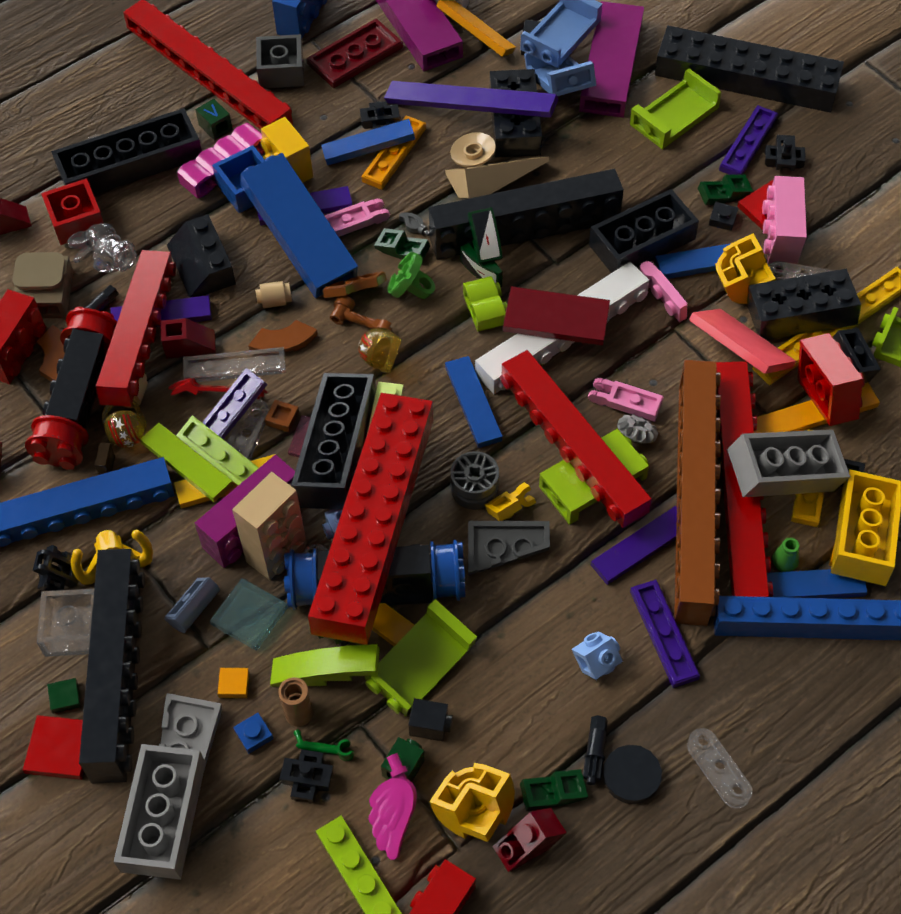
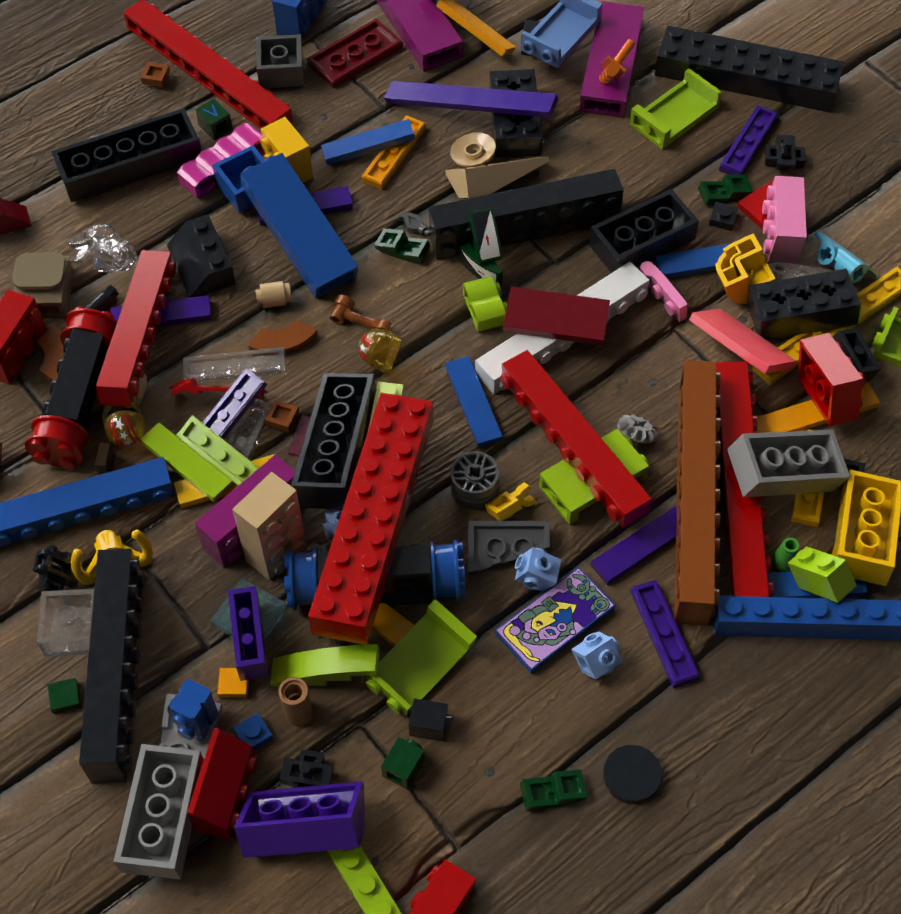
(55, 748): red tile -> none
(72, 209): red brick -> none
(155, 74): none -> dark orange plate
(186, 338): dark red slope -> none
(192, 604): sand blue brick -> none
(193, 710): none -> blue brick
(222, 785): none -> red slope
(247, 633): none -> dark purple brick
(302, 820): none -> dark purple slope
(325, 748): green piece -> none
(354, 284): dark orange tile -> none
(358, 216): bright pink hinge -> none
(379, 114): black piece -> none
(392, 809): dark pink animal -> none
(410, 277): bright green tile -> none
(474, 801): yellow brick -> none
(529, 838): dark red slope -> none
(537, 569): none -> light blue brick
(554, 620): none -> tile
(564, 79): medium blue panel -> none
(595, 749): black piece -> none
(613, 67): none -> orange arm
(626, 398): bright pink hinge -> none
(721, 779): clear plate -> none
(822, 574): none -> lime brick
(835, 255): none -> medium azure panel

